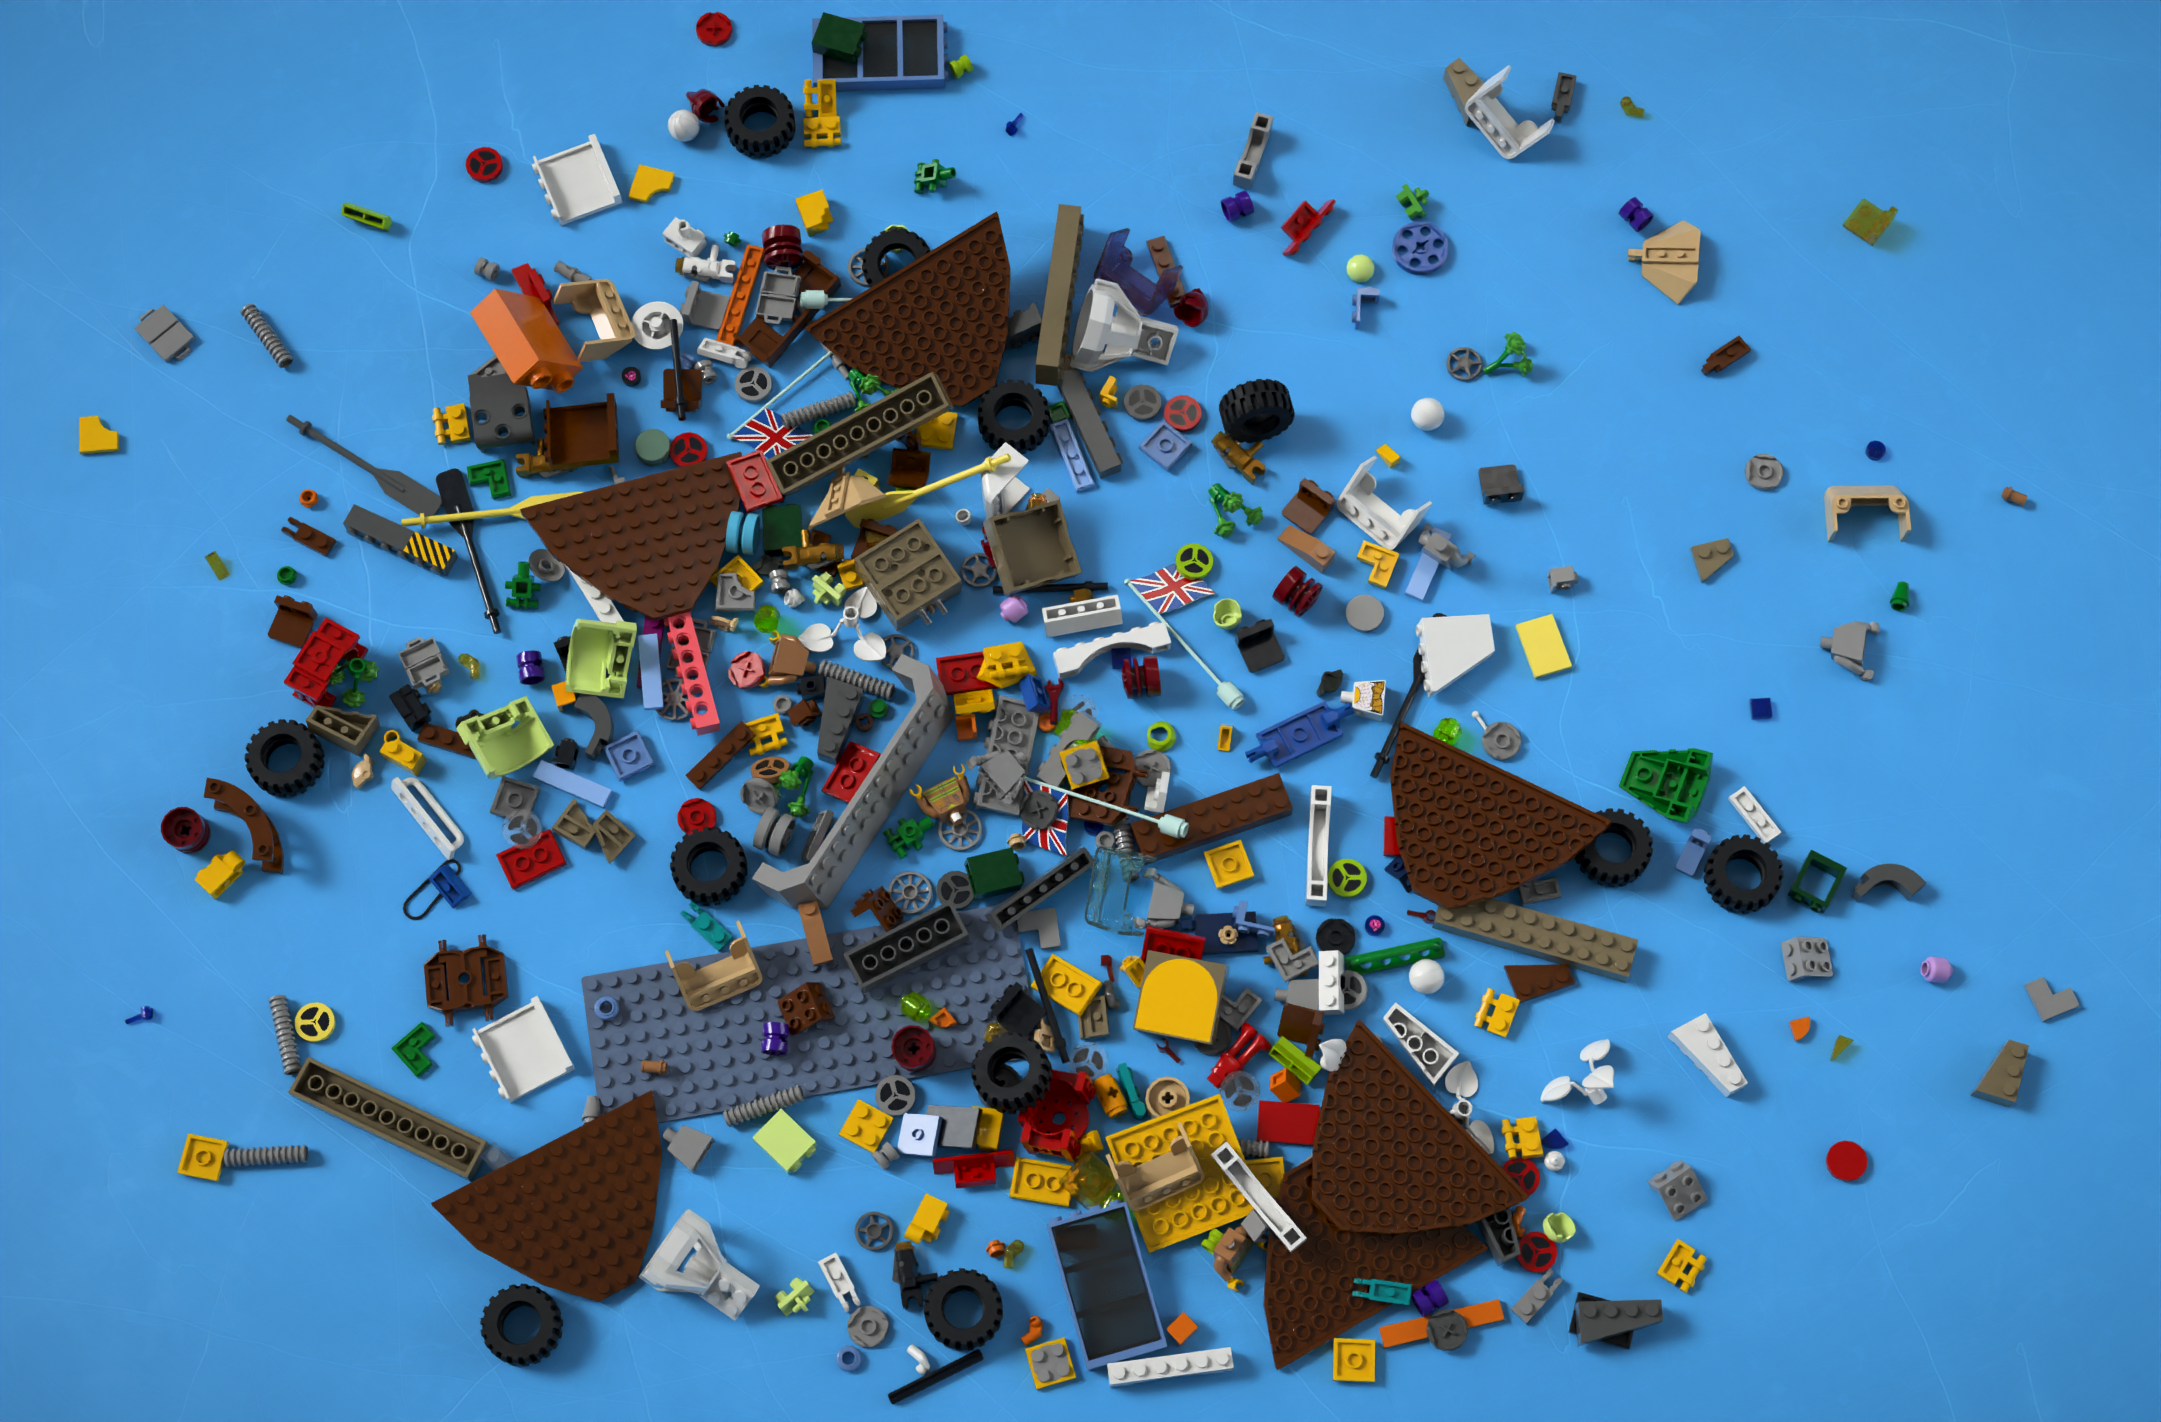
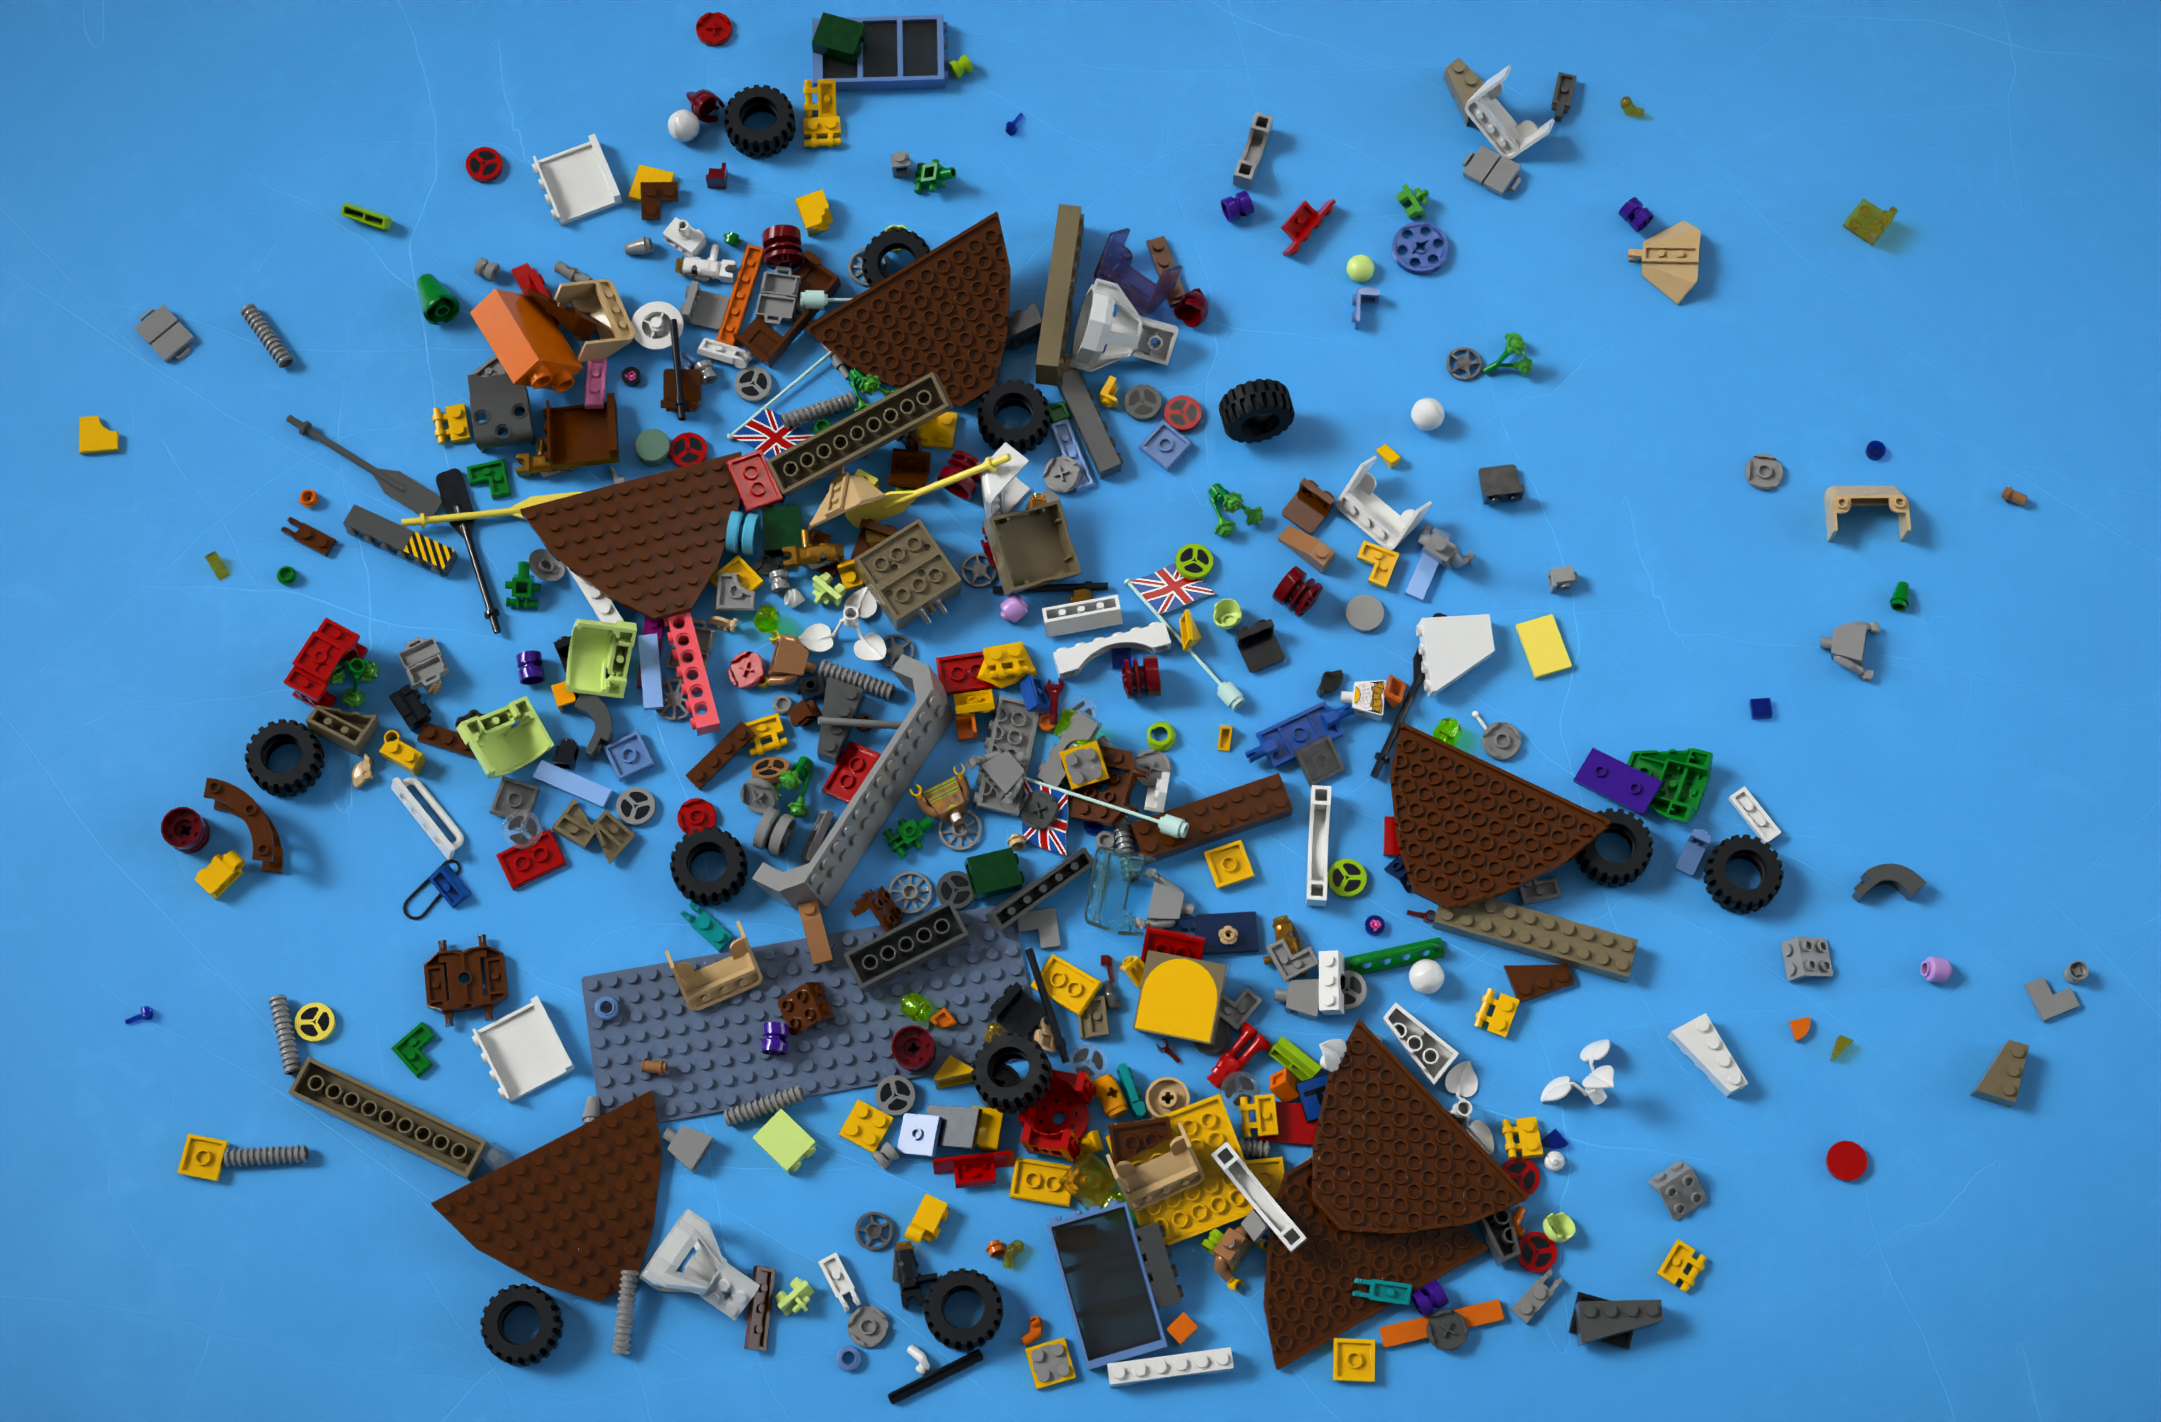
(292, 621): reddish brown bracket -> none
(436, 300): none -> green cone
(471, 663): clear yellow arm -> none
(575, 321): none -> reddish brown wedge
(596, 384): none -> bright pink tile
(625, 1312): none -> light grey piece
(635, 806): none -> light grey tile
(641, 246): none -> light grey cone
(652, 194): none -> reddish brown plate
(717, 177): none -> panel
(760, 1310): none -> plate
(858, 723): none -> light grey bar
(878, 708): green plate -> none
(901, 160): none -> light grey brick
(953, 1073): none -> yellow slope
(960, 462): none -> dark red wheel
(961, 517): white hinge -> none
(1062, 474): none -> light grey tile
(1136, 1136): none -> reddish brown wing
(1158, 1265): none -> dark grey wedge
(1189, 632): none -> yellow slope
(1237, 457): pearl gold piece -> none
(1246, 927): medium blue bracket -> none
(1265, 1115): none -> yellow plate
(1302, 1026): reddish brown bracket -> none
(1311, 1095): none -> blue piece
(1319, 760): none -> flat silver plate
(1335, 935): black tile -> none
(1394, 691): none -> orange slope
(1492, 171): none -> light grey piece
(1618, 781): none -> dark purple plate
(1711, 556): dark tan wing -> none
(1726, 356): reddish brown hinge -> none
(1825, 865): dark green window -> none
(2079, 970): none -> light grey wheel

